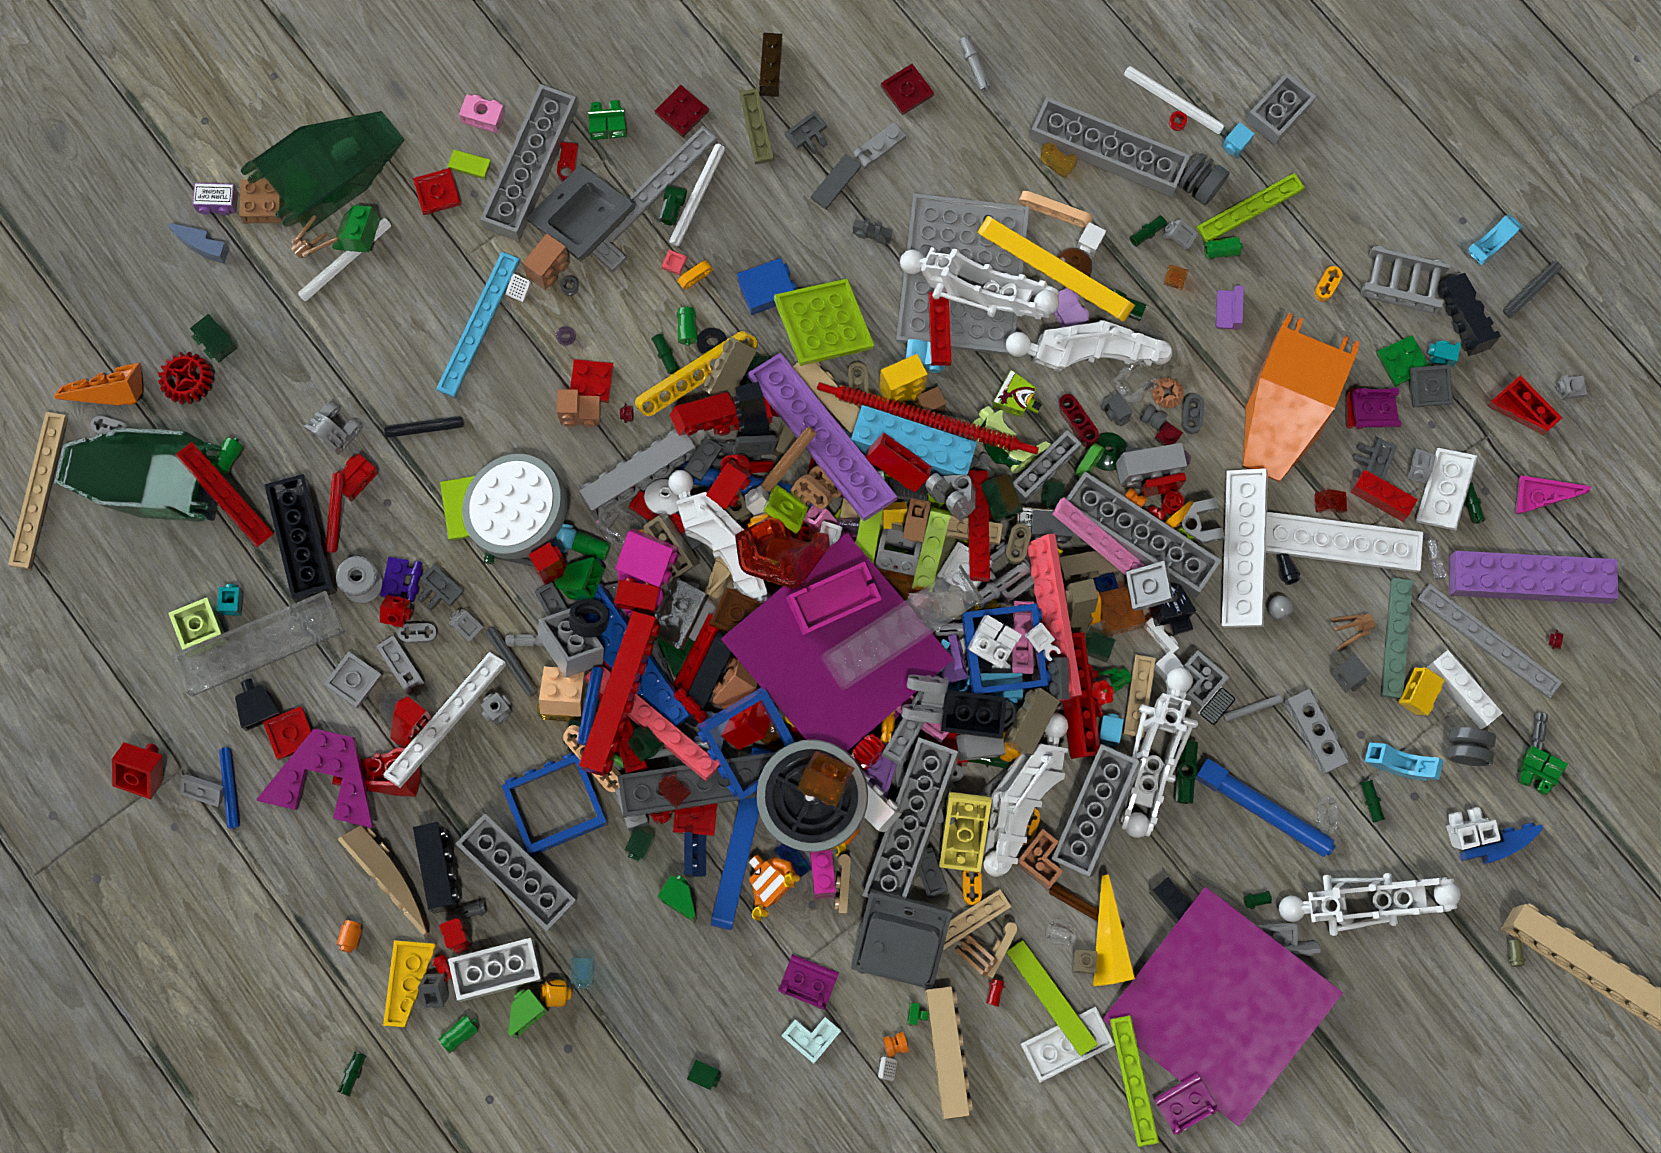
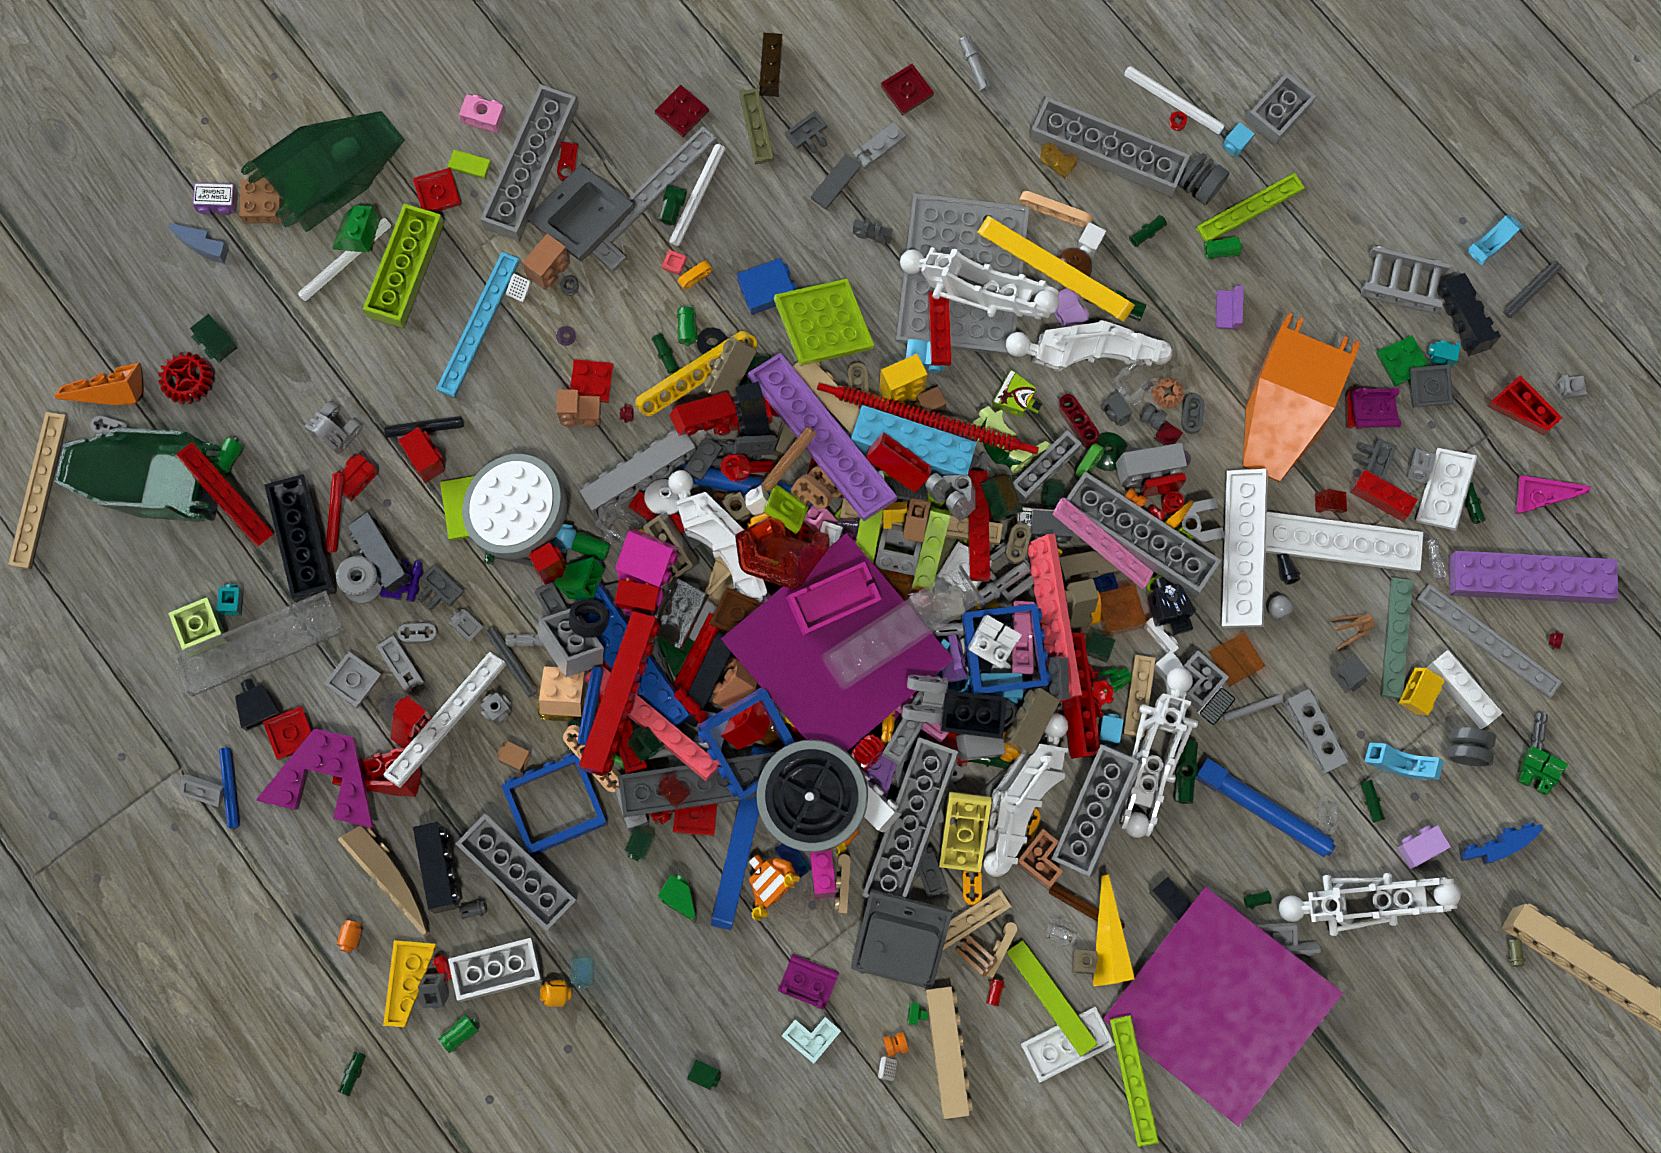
(137, 769): red brick -> none
(303, 248): medium nougat plant -> none
(379, 550): none -> brick
(395, 611): red brick -> none
(403, 266): none -> lime brick
(420, 452): none -> red brick
(456, 935): red brick -> none
(513, 756): none -> medium nougat brick
(525, 1012): bright green slope -> none
(599, 118): green hips -> none
(694, 855): dark blue bracket -> none
(729, 484): red brick -> none
(825, 779): clear orange brick -> none
(1041, 639): white plate -> none
(1149, 586): light grey plate -> none
(1175, 277): clear orange plate -> none
(1180, 233): light grey bracket -> none
(1186, 1104): magenta piece -> none
(1237, 659): none -> clear orange tile
(1324, 282): light orange beam -> none
(1423, 847): none -> lavender brick
(1473, 831): white hips -> none

